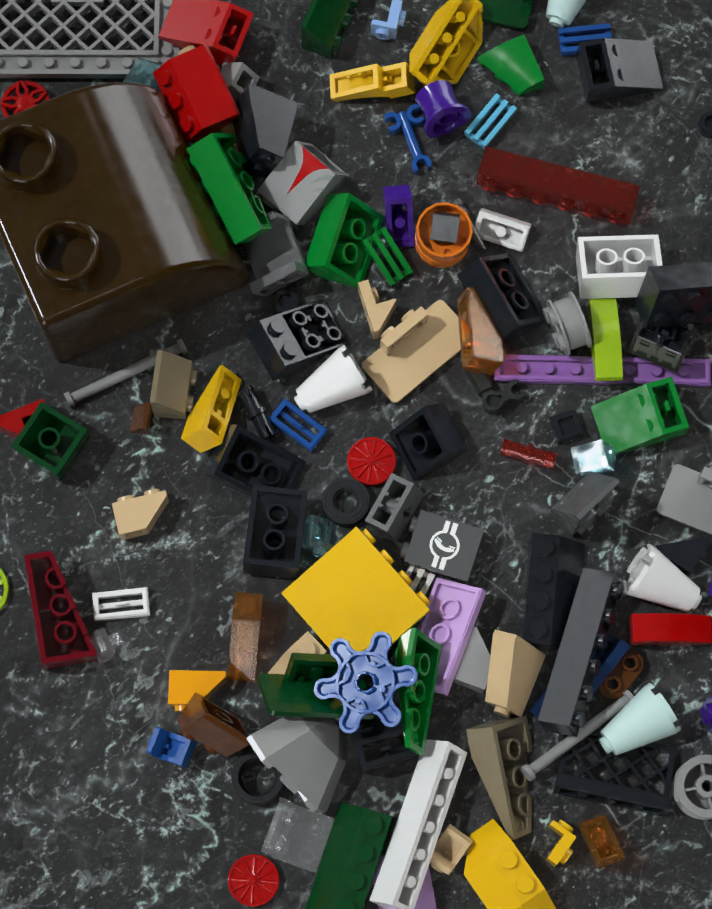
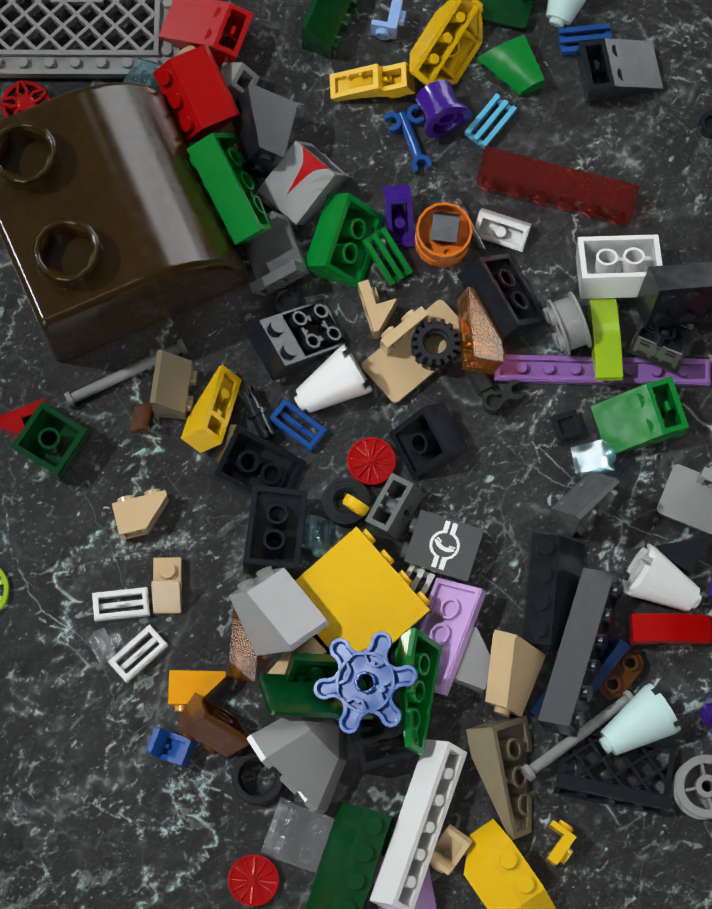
(57, 622): dark red wedge -> none
(143, 663): none -> white tile
(167, 585): none -> tan slope
(276, 612): none -> light grey slope
(355, 505): none -> yellow tile
(440, 329): none -> black tyre
(528, 453): clear red pin -> none
(601, 842): clear orange slope -> none

